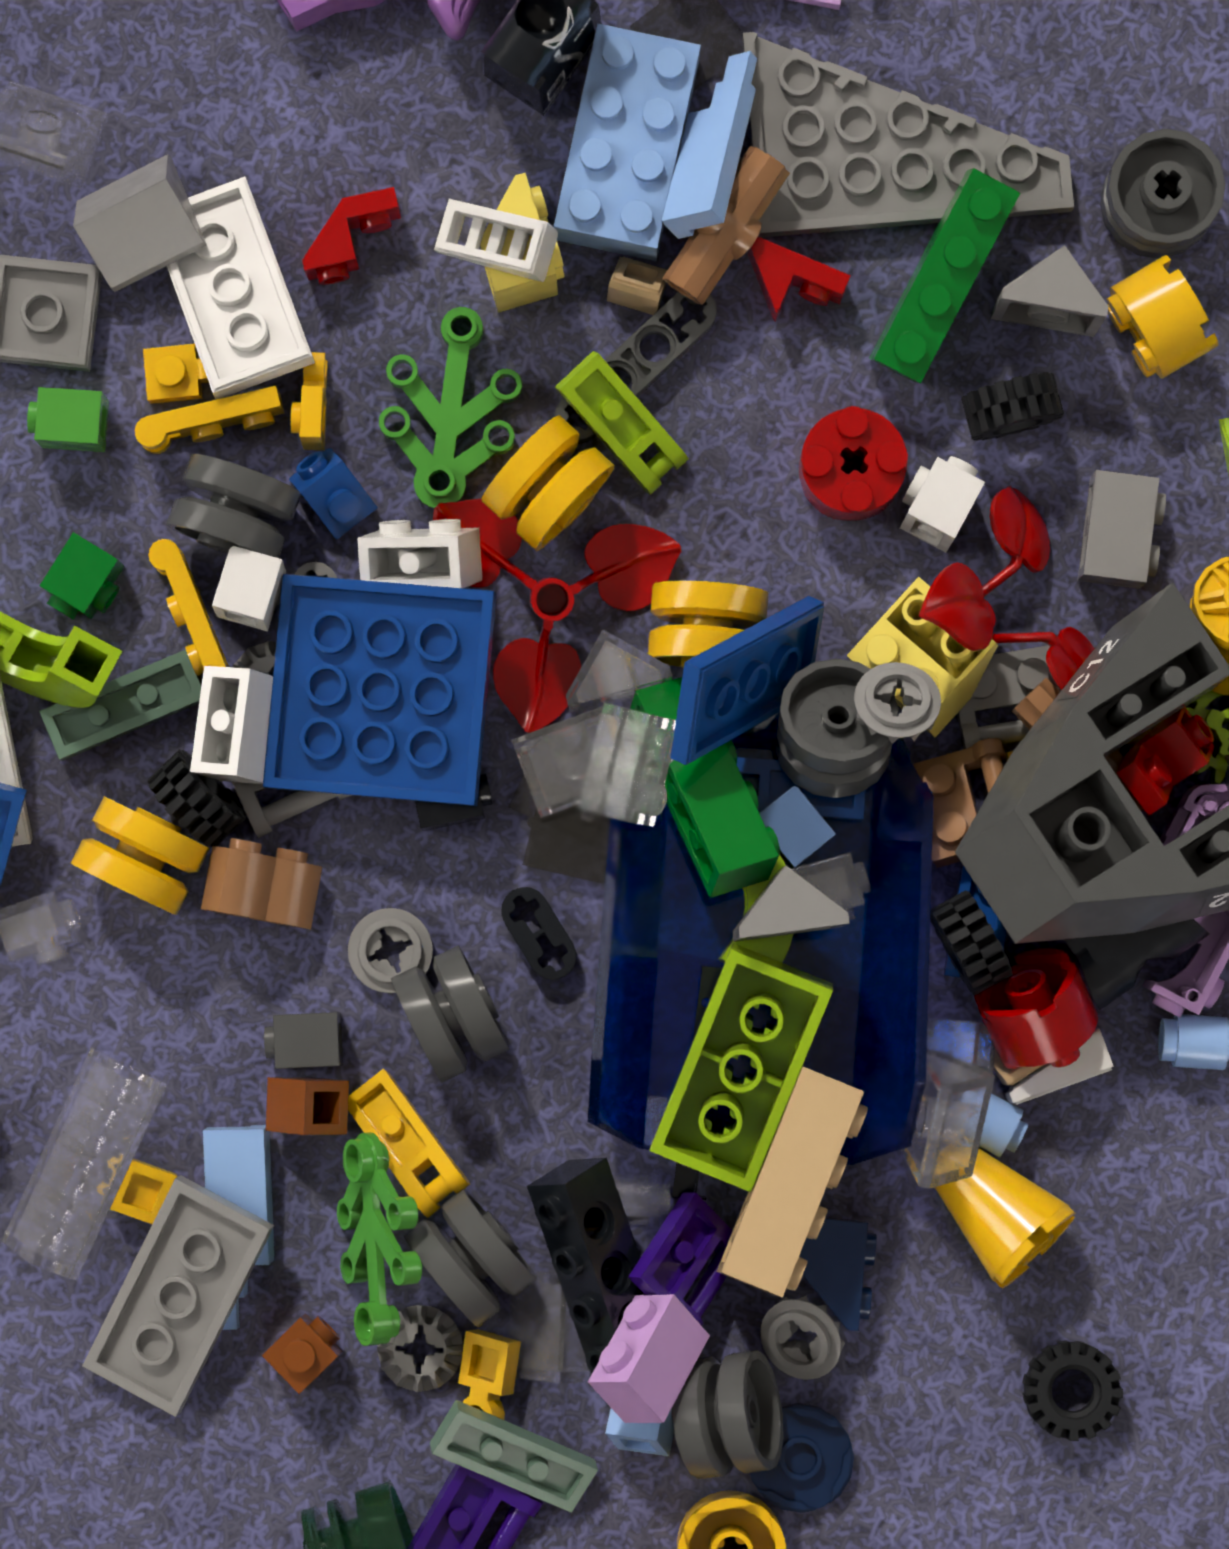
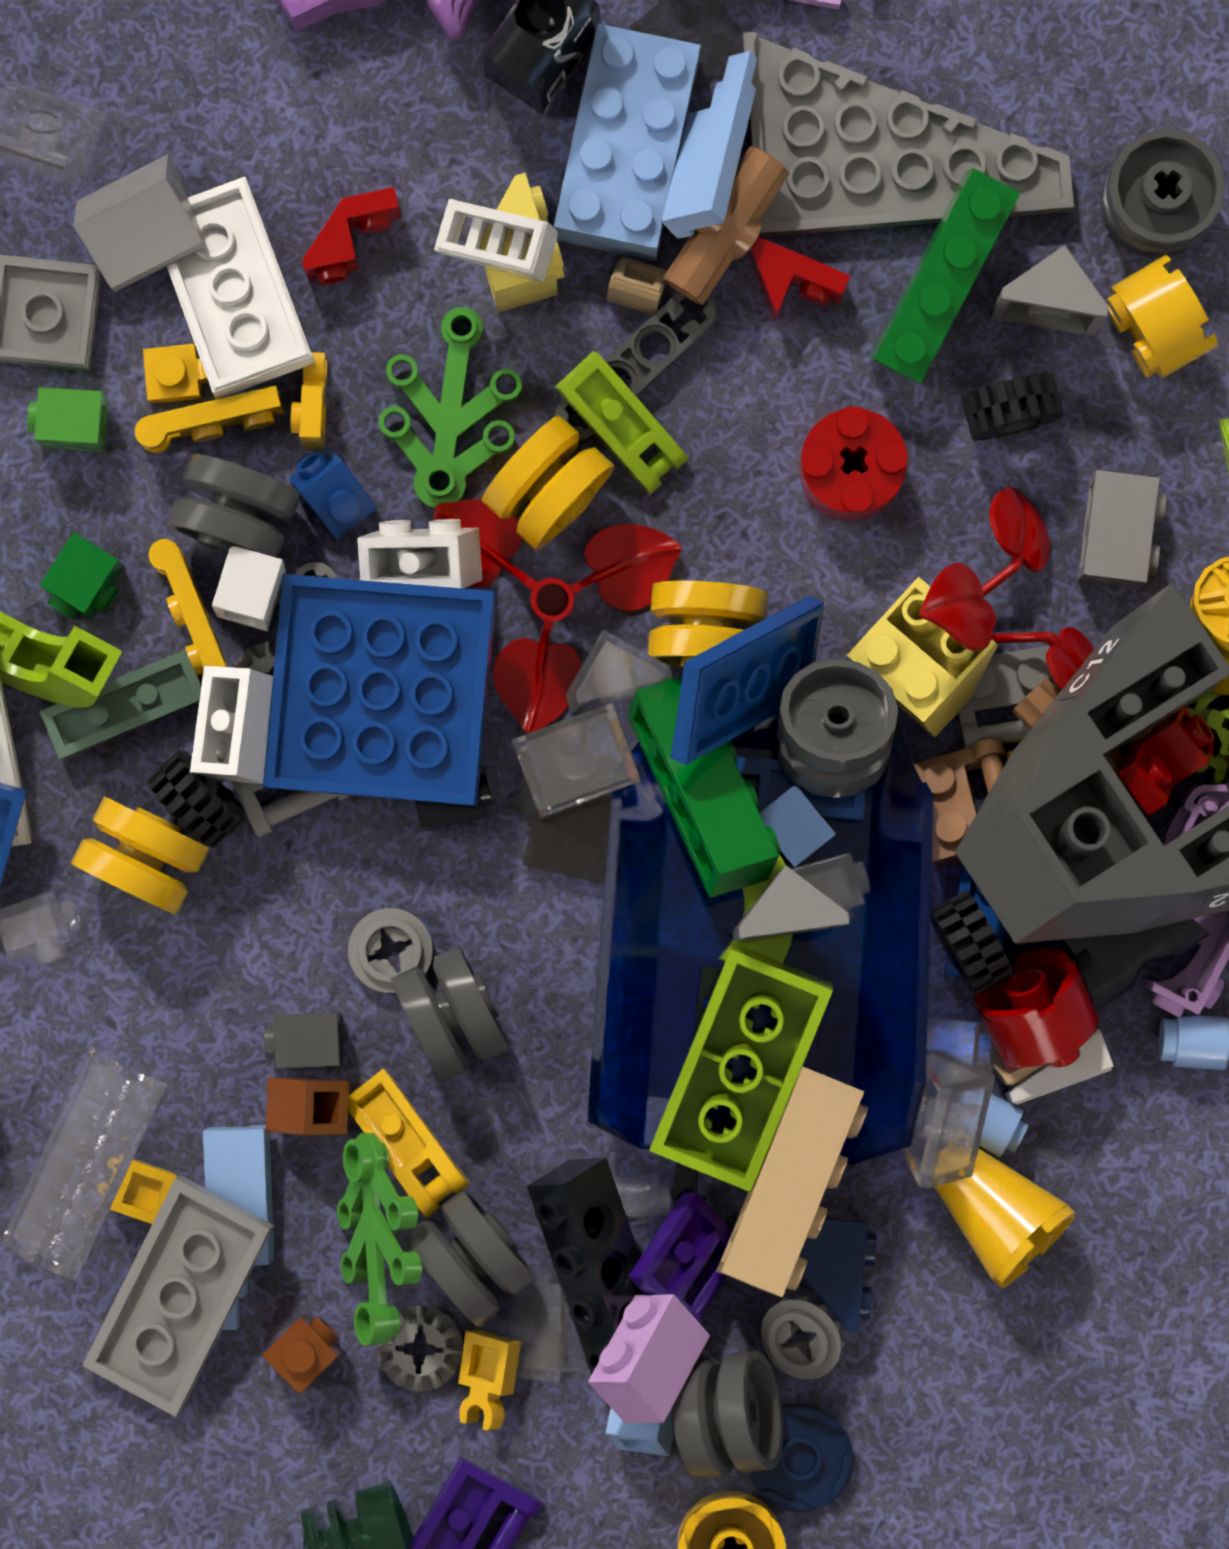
(261, 885): medium nougat brick -> none
(513, 1456): sand green plate -> none
(549, 925): black beam -> none
(628, 765): clear brick -> none
(918, 693): light grey gear -> none
(941, 501): white brick -> none
(1104, 1397): black tyre -> none

